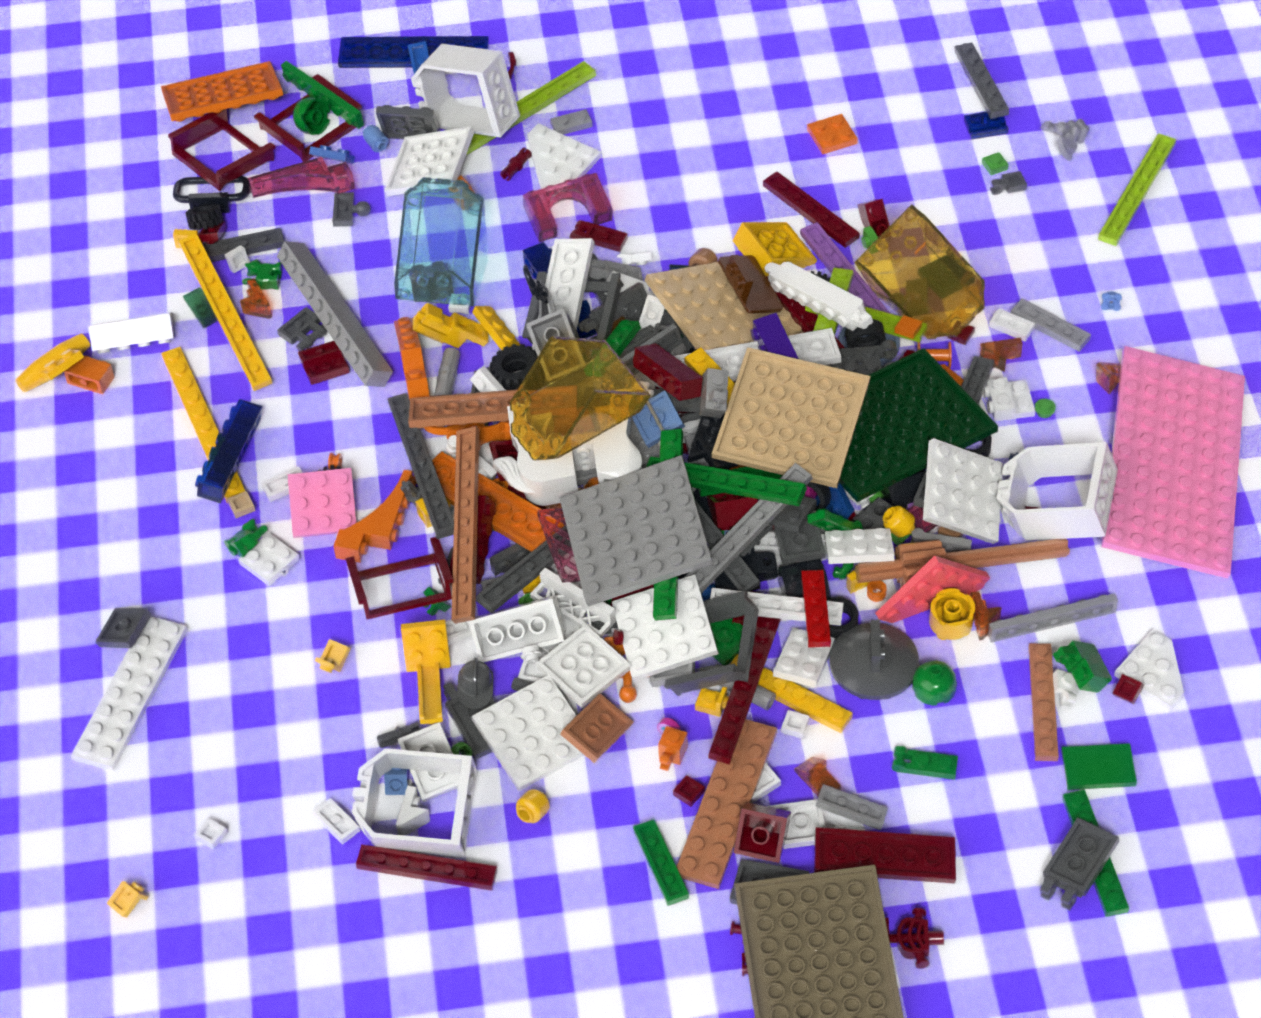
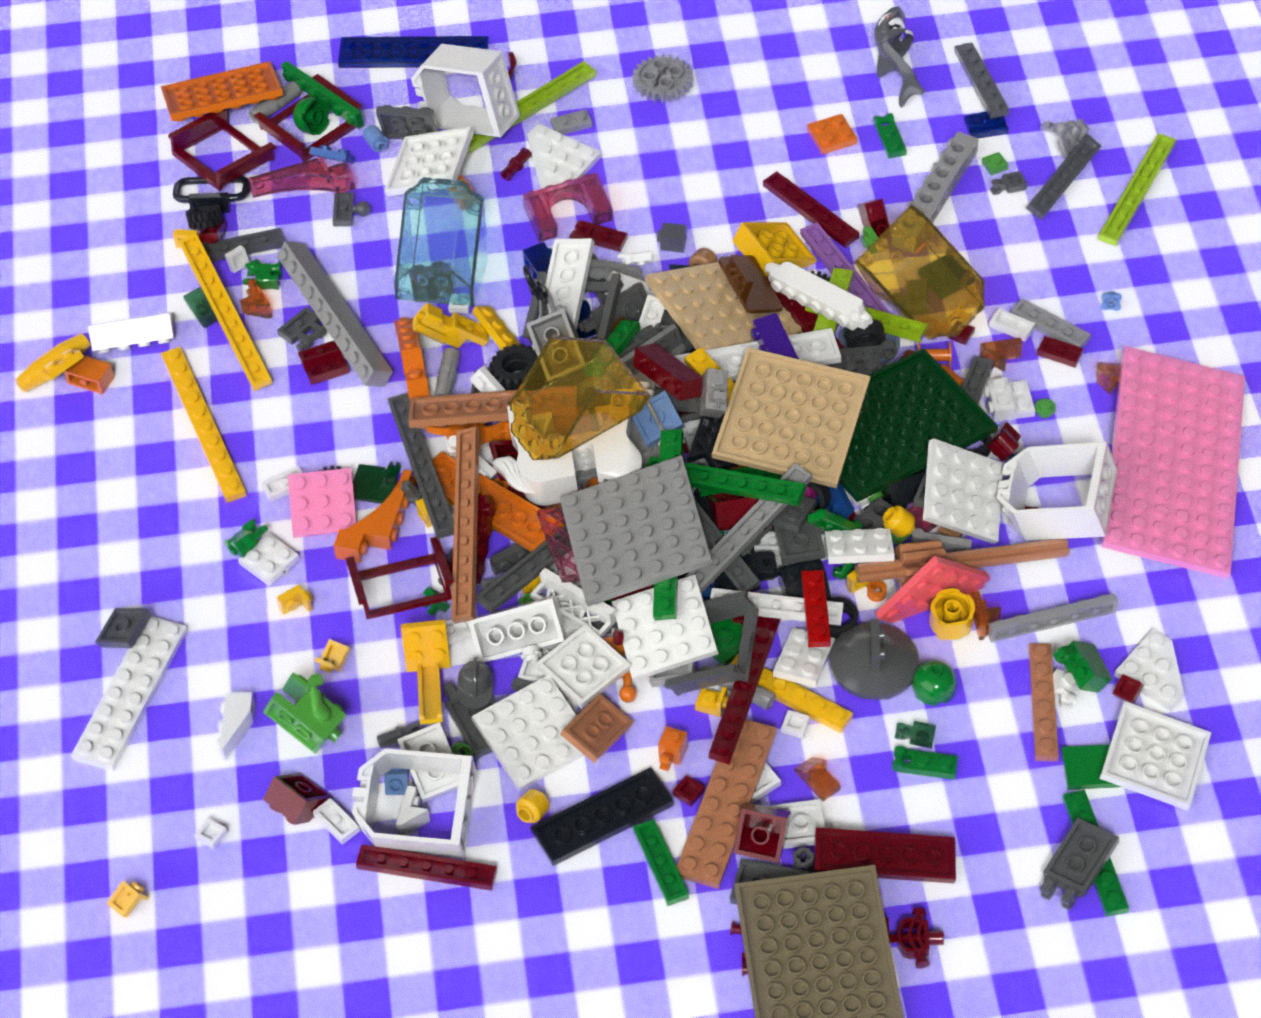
(229, 451): clear blue brick -> none
(237, 719): none -> white slope
(241, 504): tan plate -> none
(270, 107): none -> light grey axle
(293, 599): none -> yellow bracket
(295, 797): none -> slope
(312, 718): none -> bright green torso
(335, 460): orange bush -> none
(375, 482): none -> dark green plate
(418, 54): blue plate -> none
(601, 816): none -> black plate
(663, 78): none -> light grey gear
(667, 722): dark pink tile -> none
(672, 237): none -> dark grey brick
(806, 862): none -> dark grey bush
(851, 807): light grey plate -> none
(889, 136): none -> green plate
(891, 51): none -> dark grey piece
(908, 327): orange tile -> none
(920, 733): none -> clear green plate
(945, 175): none -> light grey brick
(1004, 441): none -> dark red plate
(1060, 351): none -> dark red plate
(1063, 176): none -> dark grey plate
(1155, 755): none -> white plate

